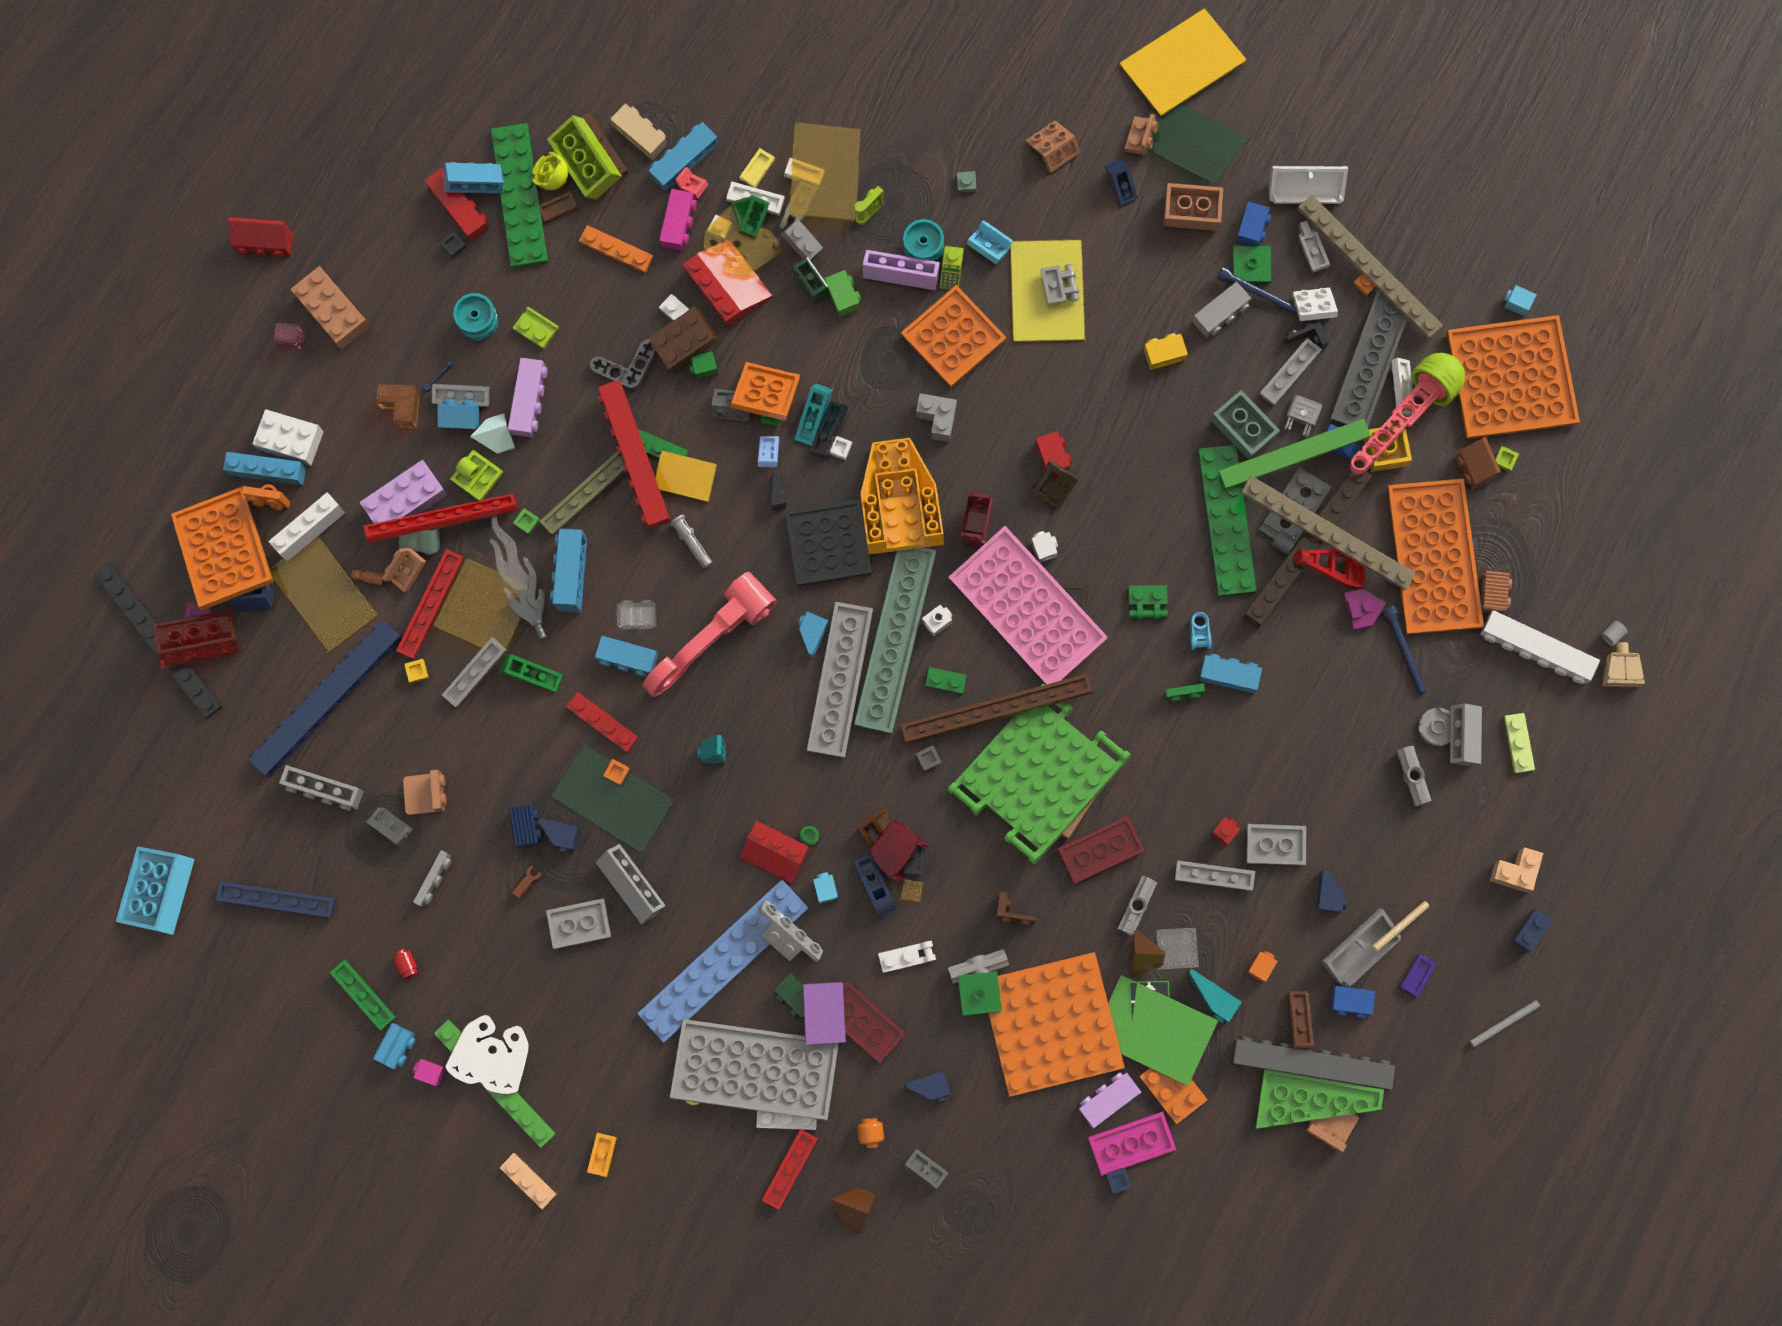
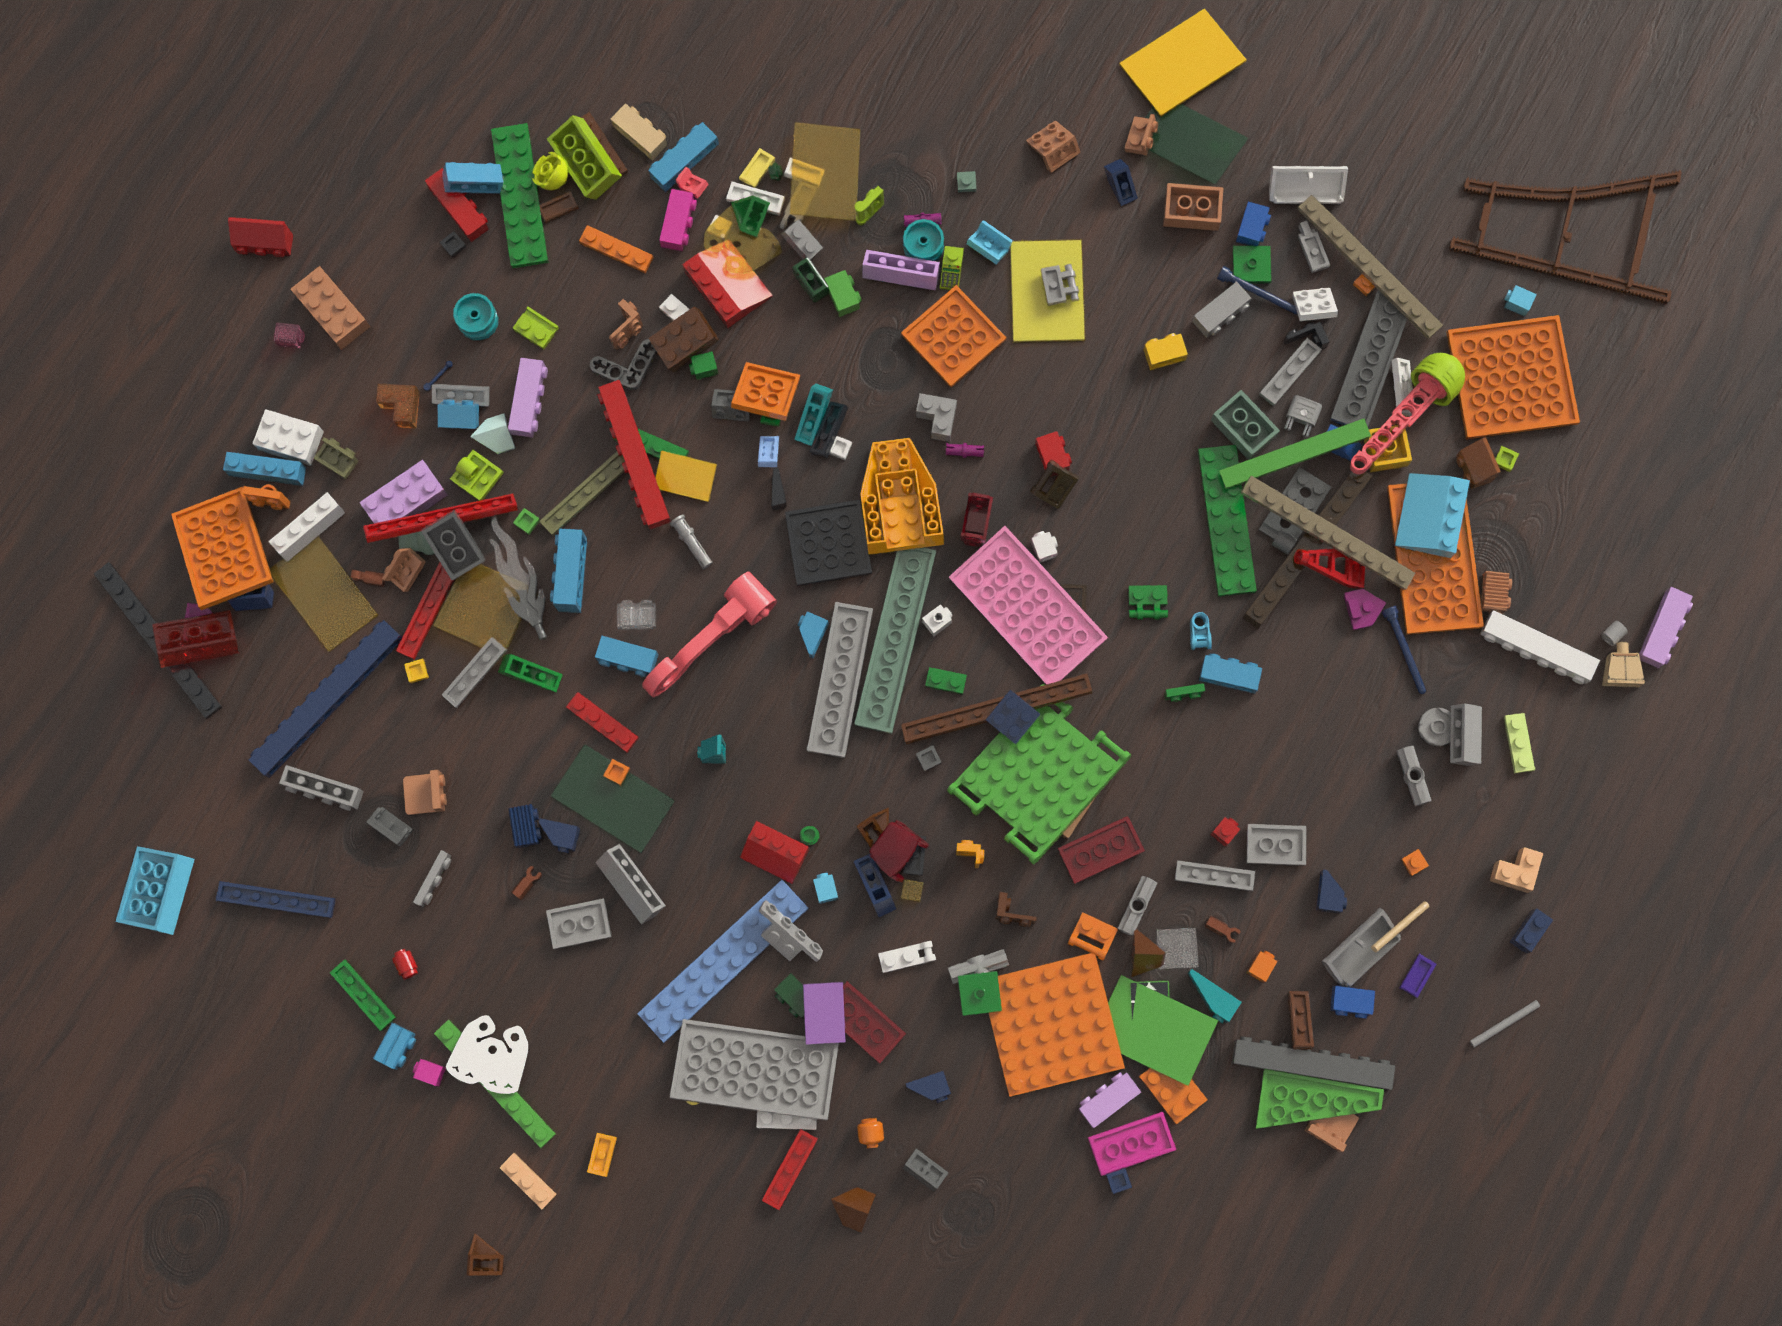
(336, 458): none -> olive bracket
(453, 545): none -> dark grey brick
(483, 1259): none -> reddish brown slope
(630, 327): none -> nougat bracket
(775, 171): none -> dark green plate
(936, 217): none -> magenta pin
(965, 450): none -> magenta pin
(967, 848): none -> light orange bracket
(1012, 716): none -> dark blue plate
(1095, 930): none -> orange plate
(1221, 928): none -> copper bar
(1414, 862): none -> orange plate
(1432, 514): none -> medium azure slope
(1570, 194): none -> reddish brown piece
(1665, 627): none -> lavender brick

